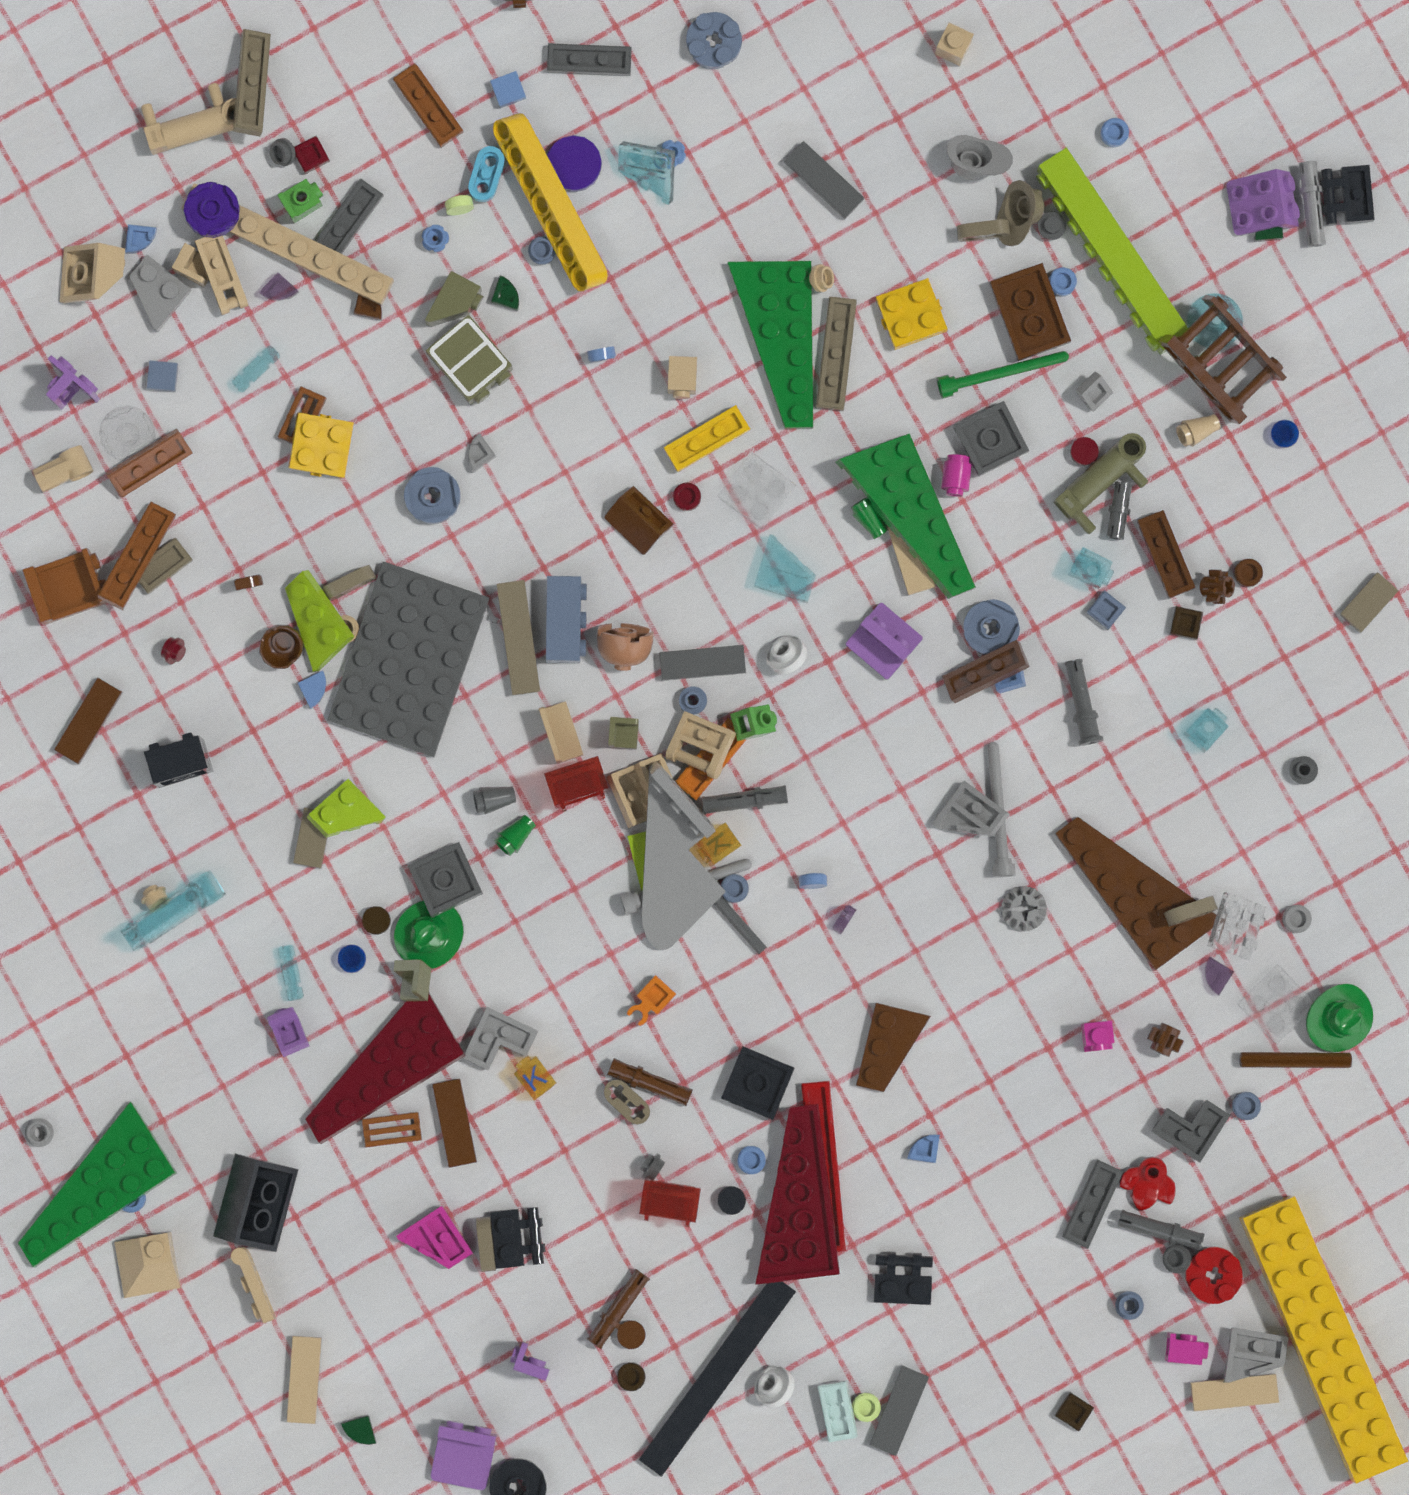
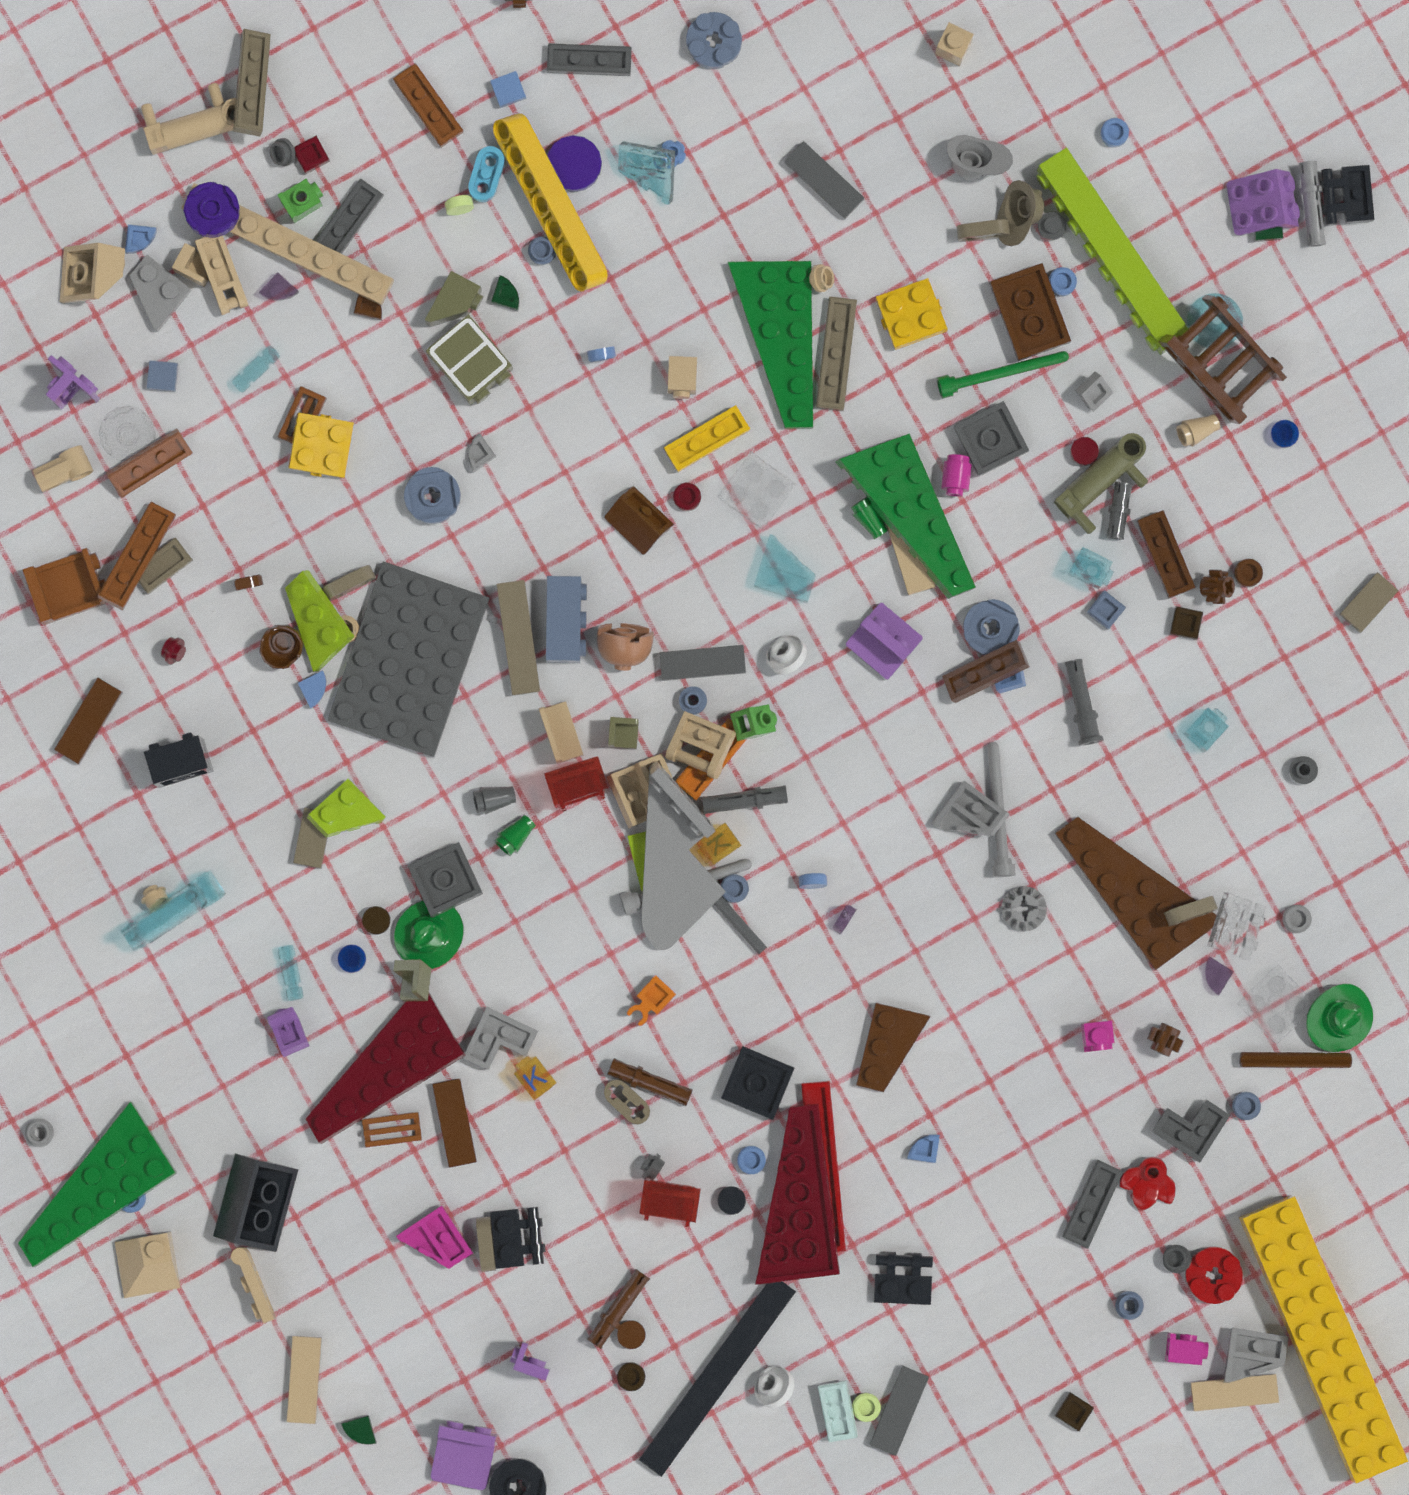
(429, 233): medium blue plate -> none
(1161, 1230): dark grey pin -> none

